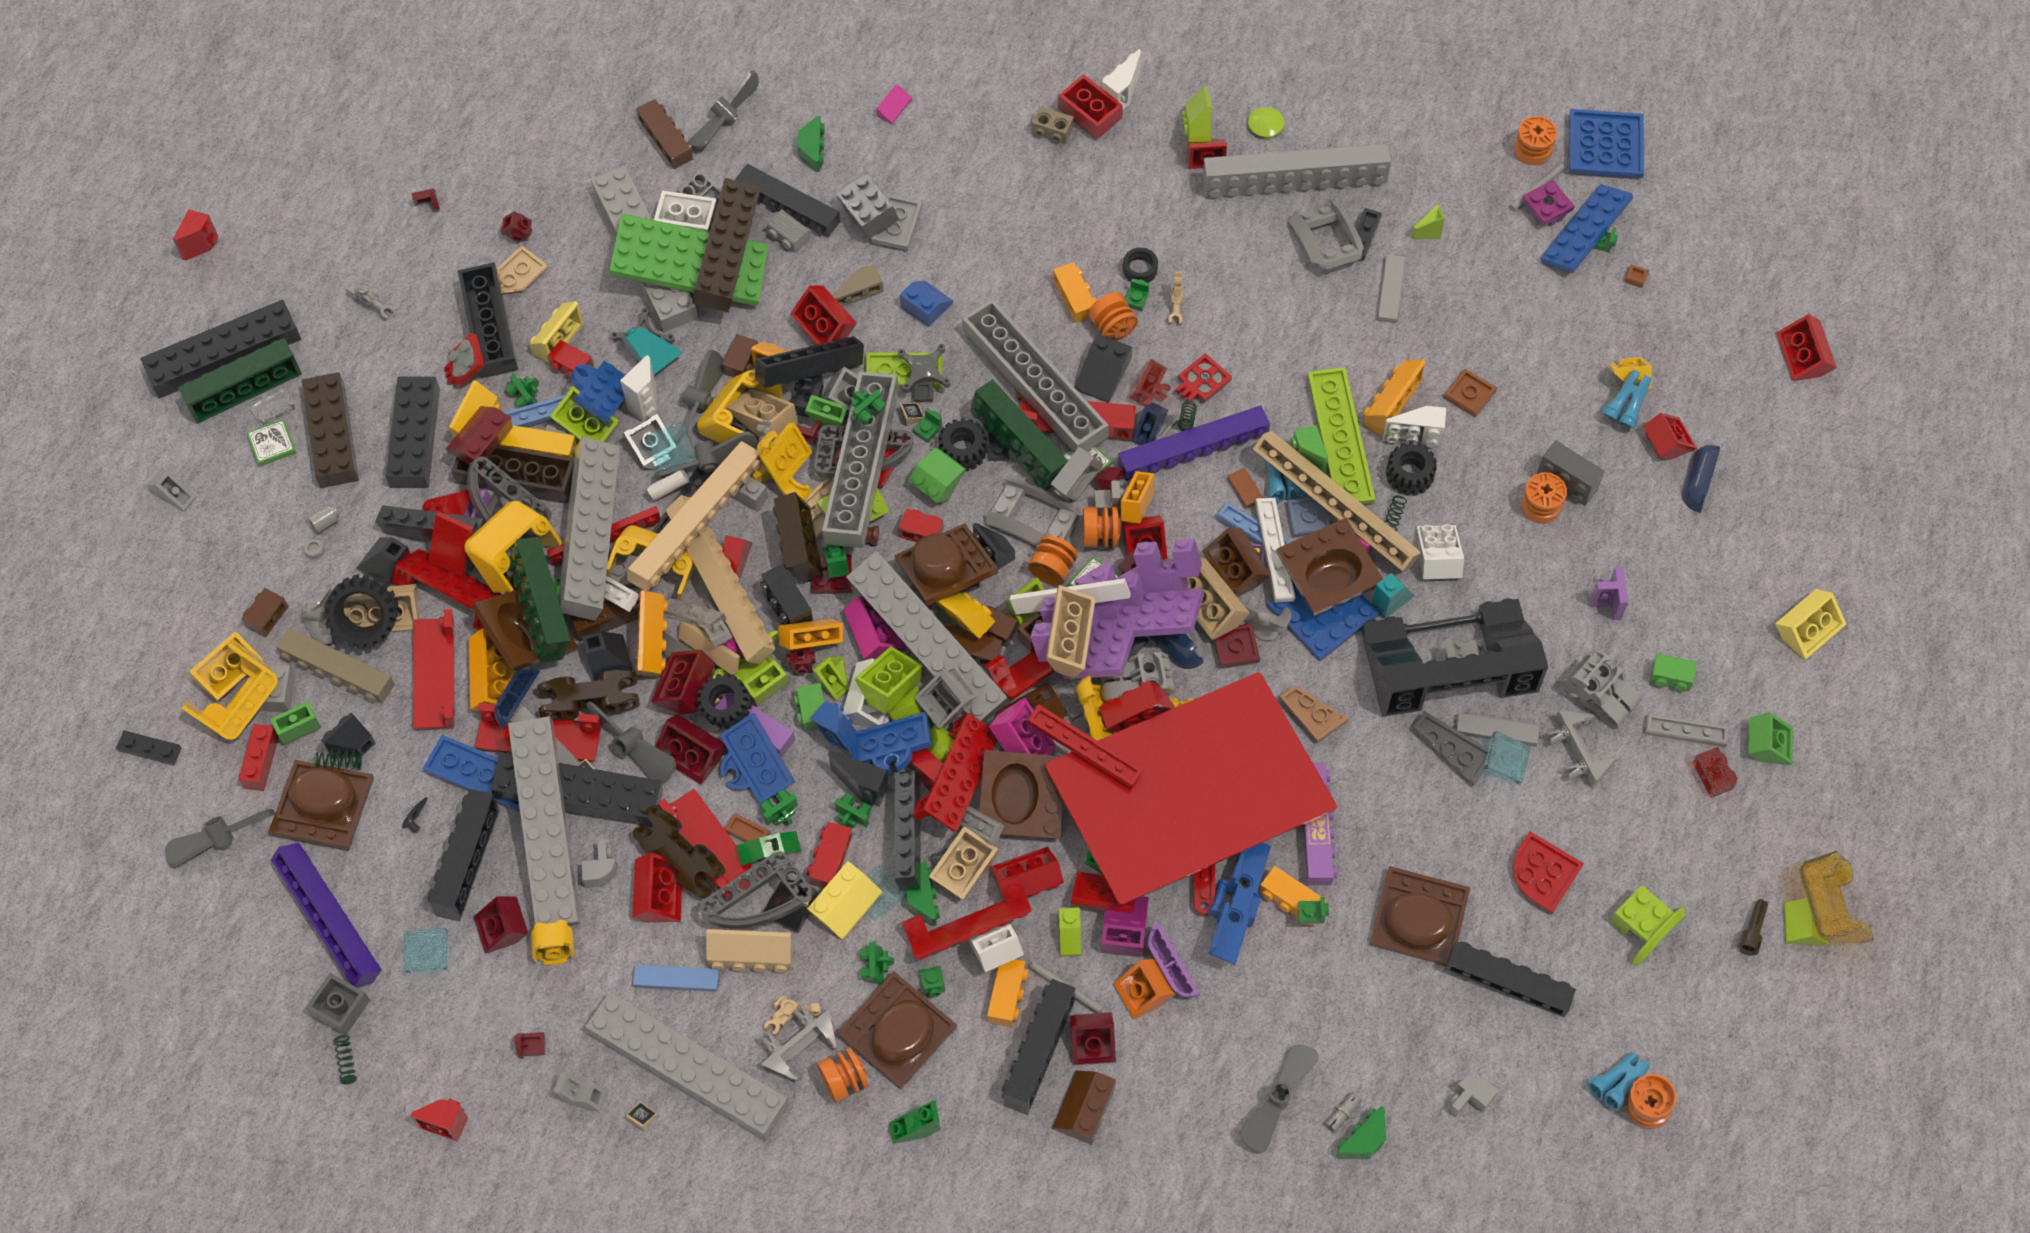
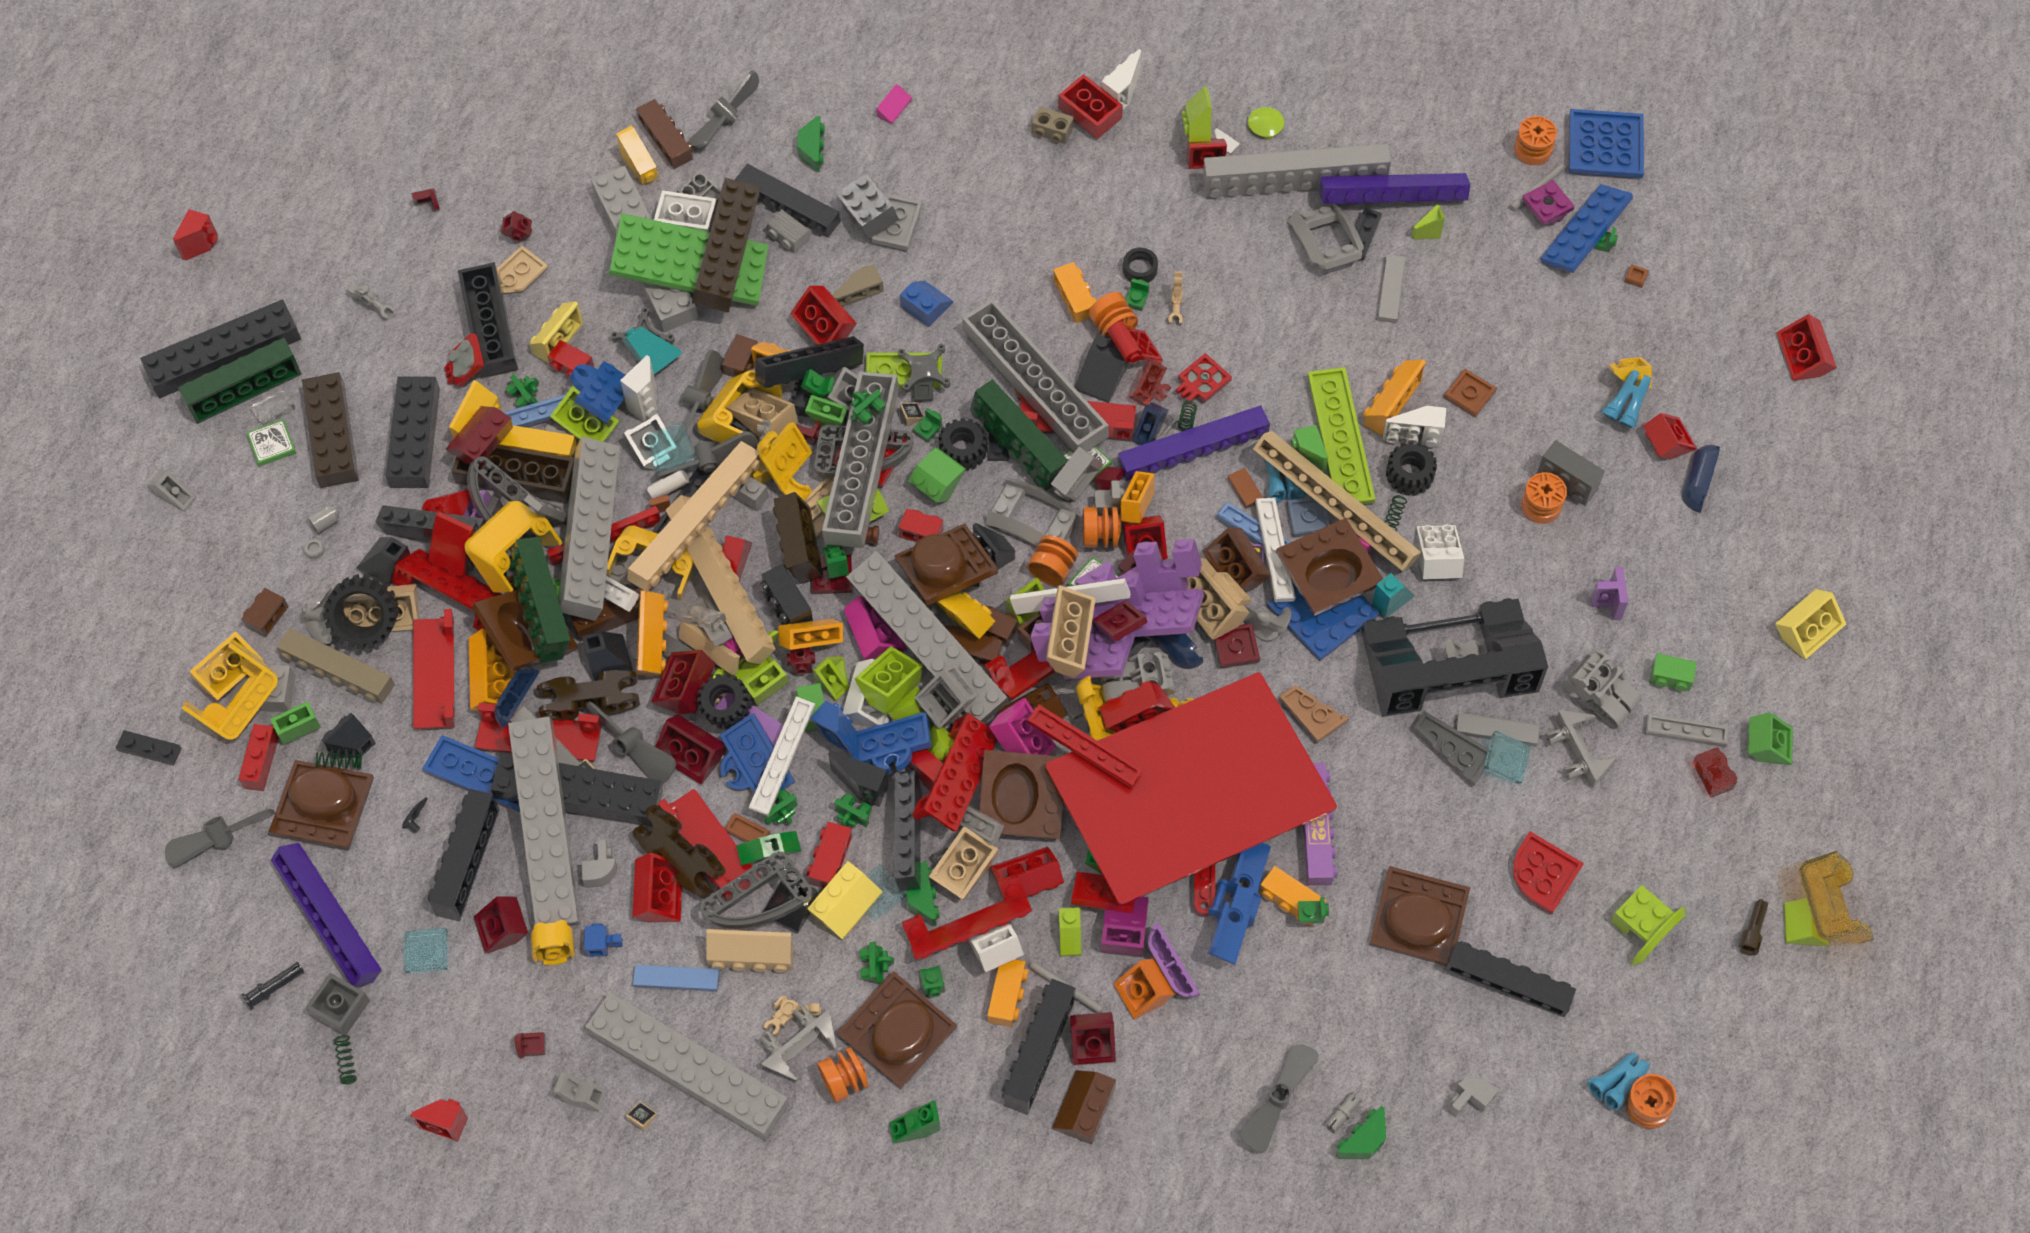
(264, 990): none -> black pin
(546, 509): none -> light grey plate
(598, 939): none -> blue brick
(636, 155): none -> yellow slope
(661, 503): none -> dark orange tile
(782, 756): none -> white tile
(817, 384): none -> green bracket
(1119, 621): none -> dark red plate
(1133, 343): none -> red piece
(1231, 143): none -> white sticker
(1232, 588): none -> tan tile
(1394, 188): none -> dark purple brick

